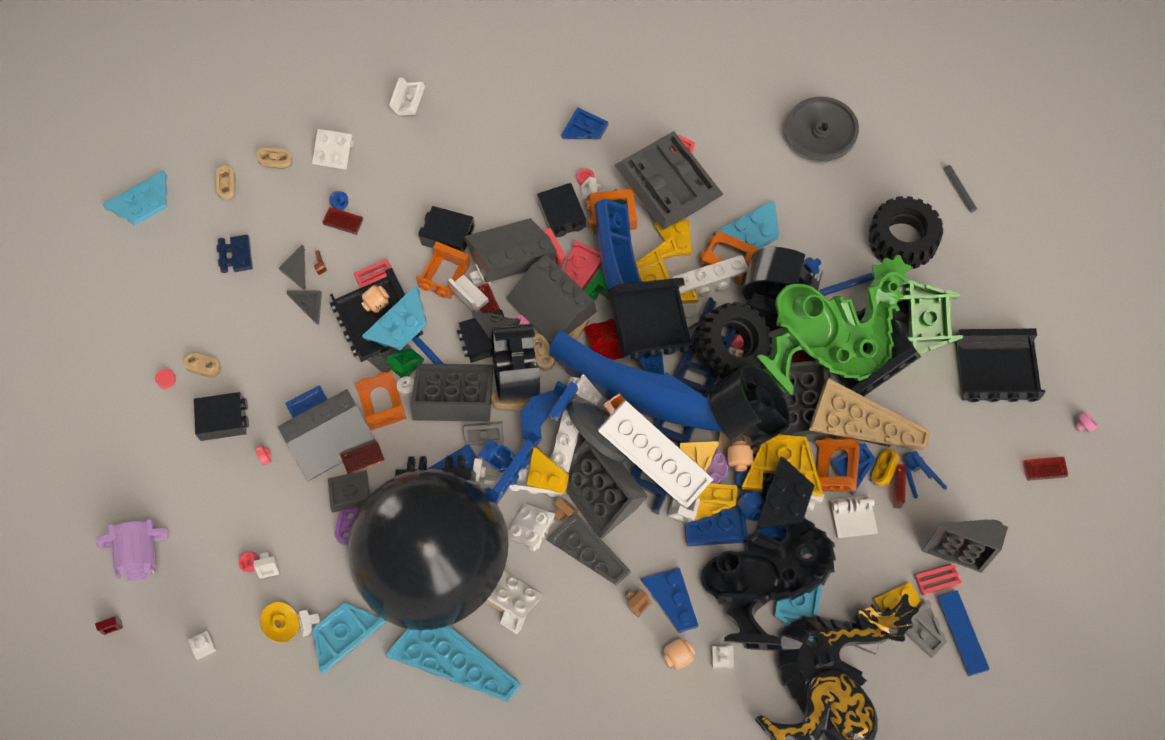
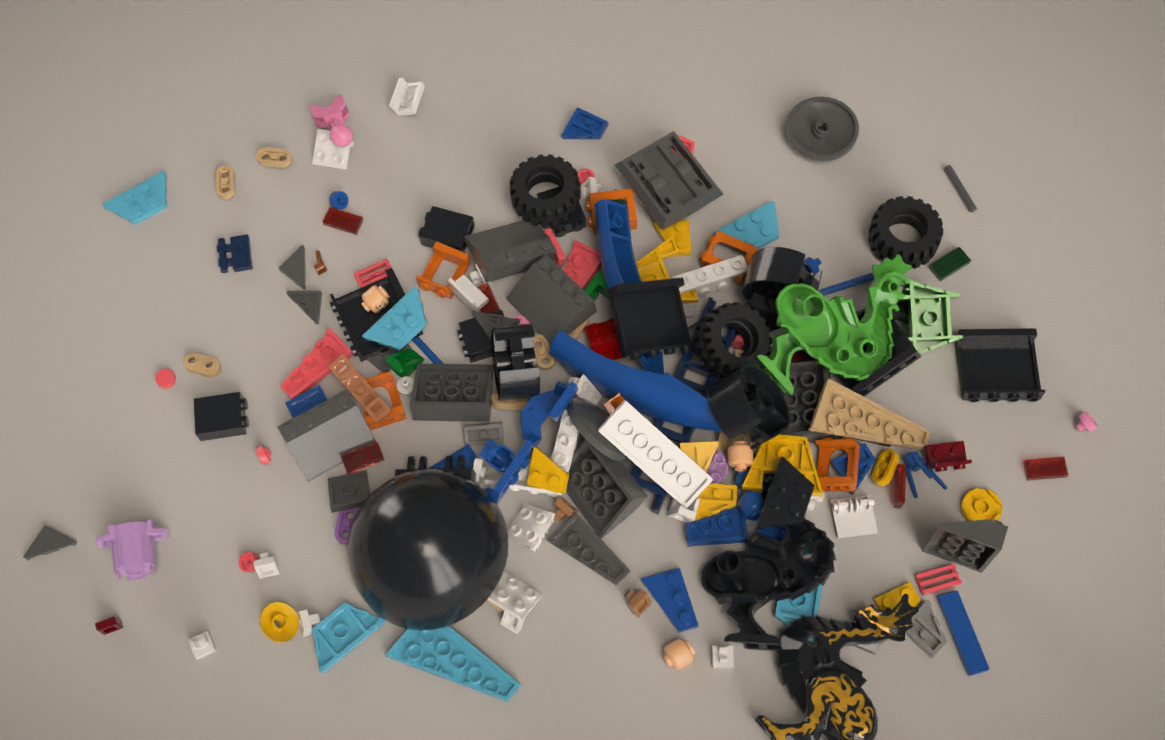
(48, 542): none -> dark grey tile
(315, 365): none -> coral wing
(333, 119): none -> bright pink piece
(359, 388): none -> nougat slope
(545, 210): none -> black tyre
(946, 455): none -> dark red bracket
(949, 263): none -> dark green tile
(981, 505): none -> yellow tile

